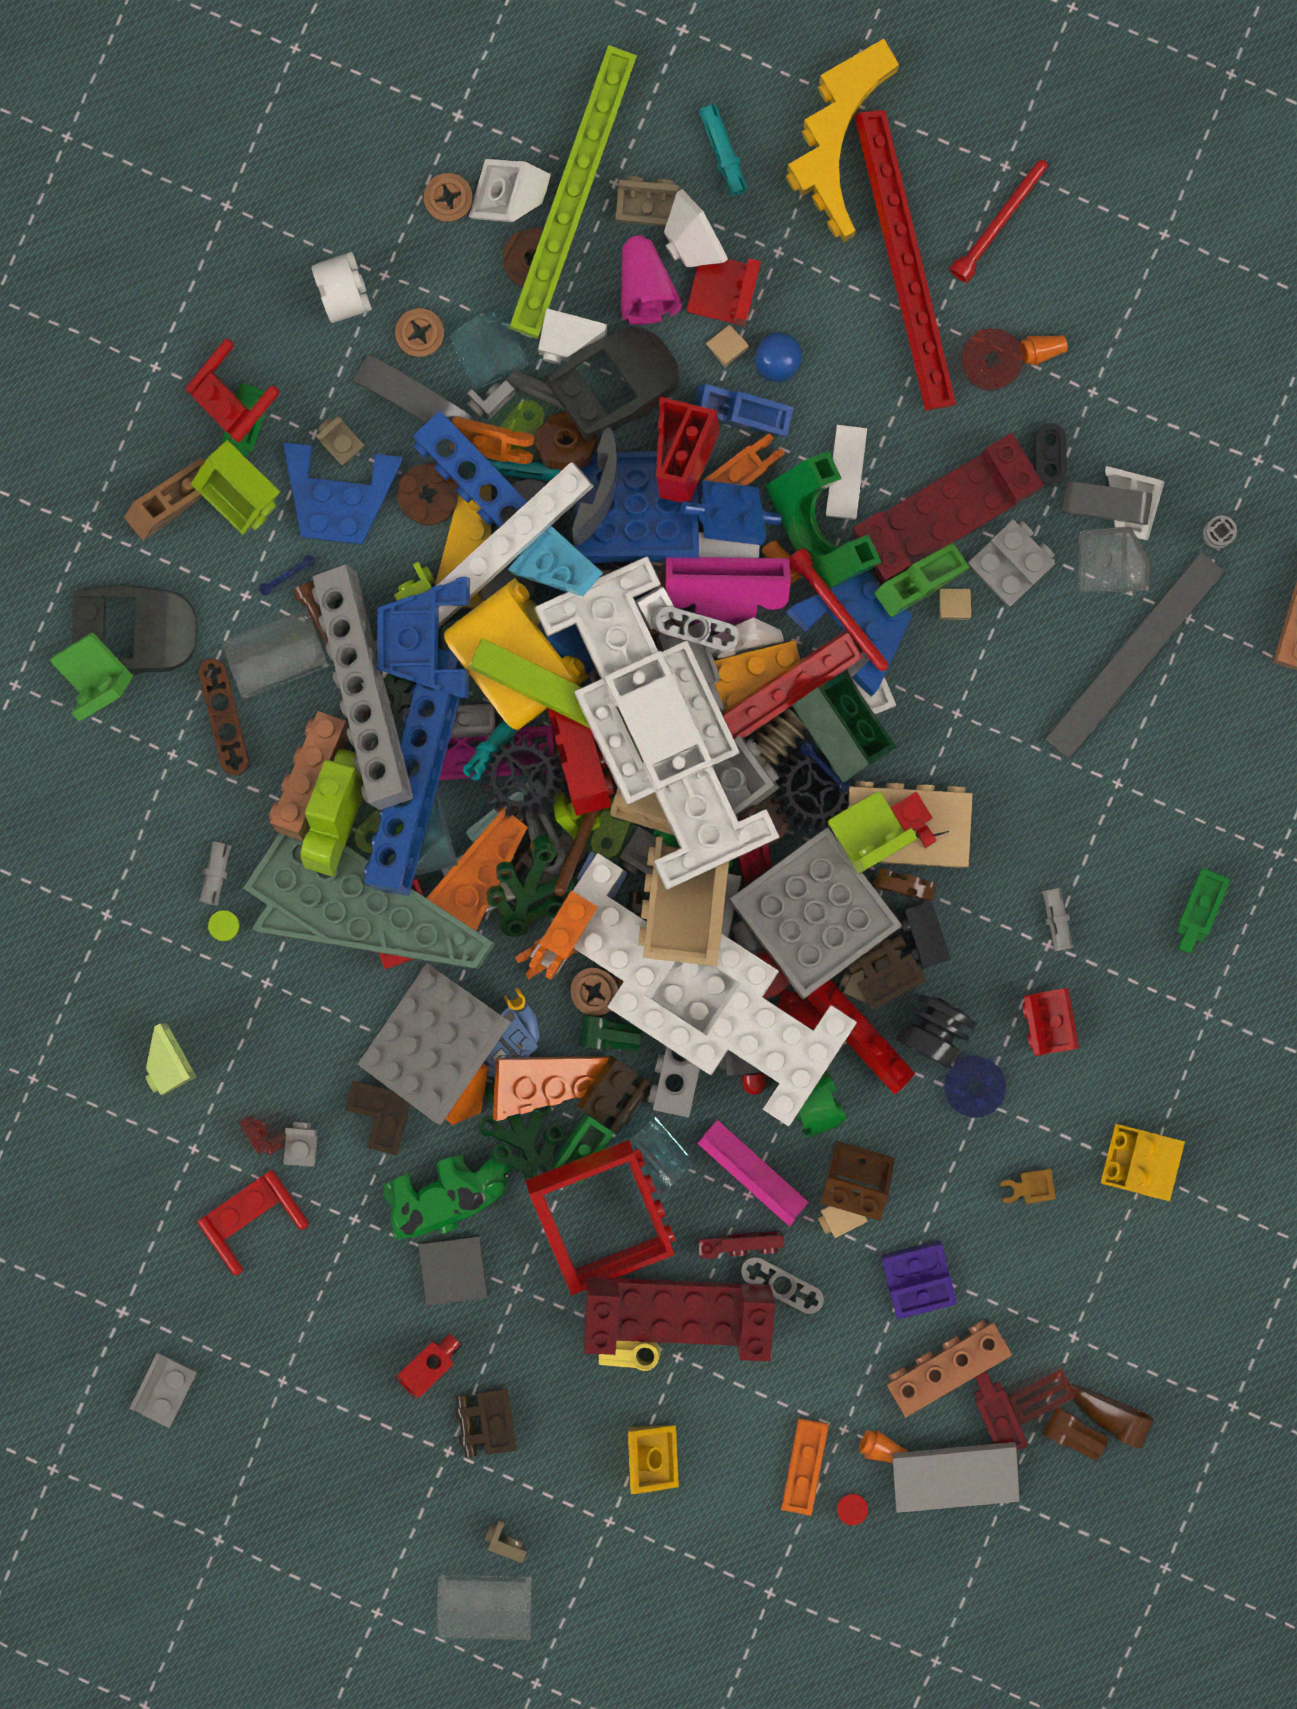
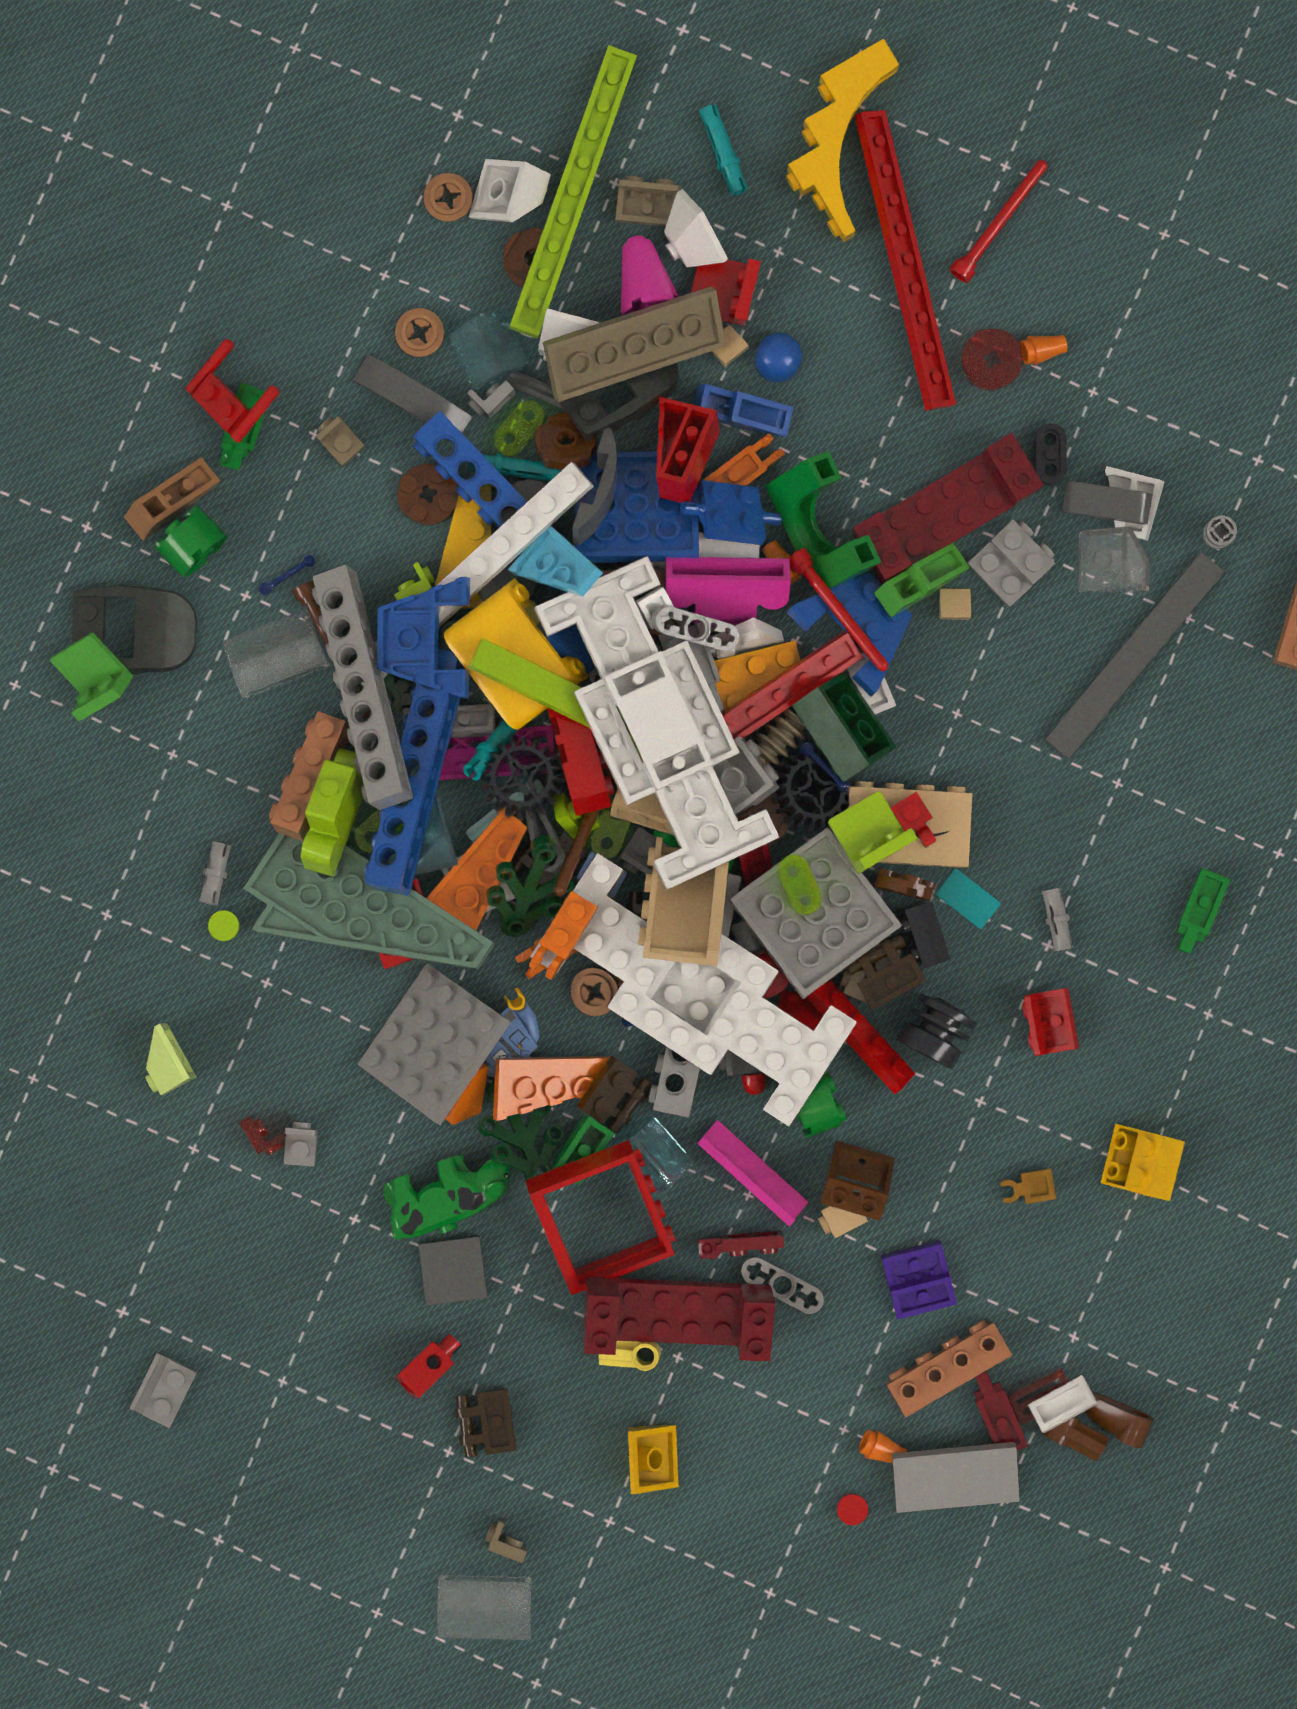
(191, 542): none -> green brick
(227, 716): reddish brown beam -> none
(236, 488): lime window -> none
(245, 1208): red plate -> none
(335, 508): blue wing -> none
(341, 287): white brick -> none
(388, 1111): dark brown plate -> none
(495, 441): orange hinge -> none
(604, 1034): dark green piece -> none
(634, 344): none -> dark tan plate
(800, 885): none -> clear neon green plate
(804, 1466): orange tile -> none
(848, 458): white tile -> none
(966, 1102): clear blue plate -> none
(968, 898): none -> teal sticker
(1062, 1404): none -> white tile

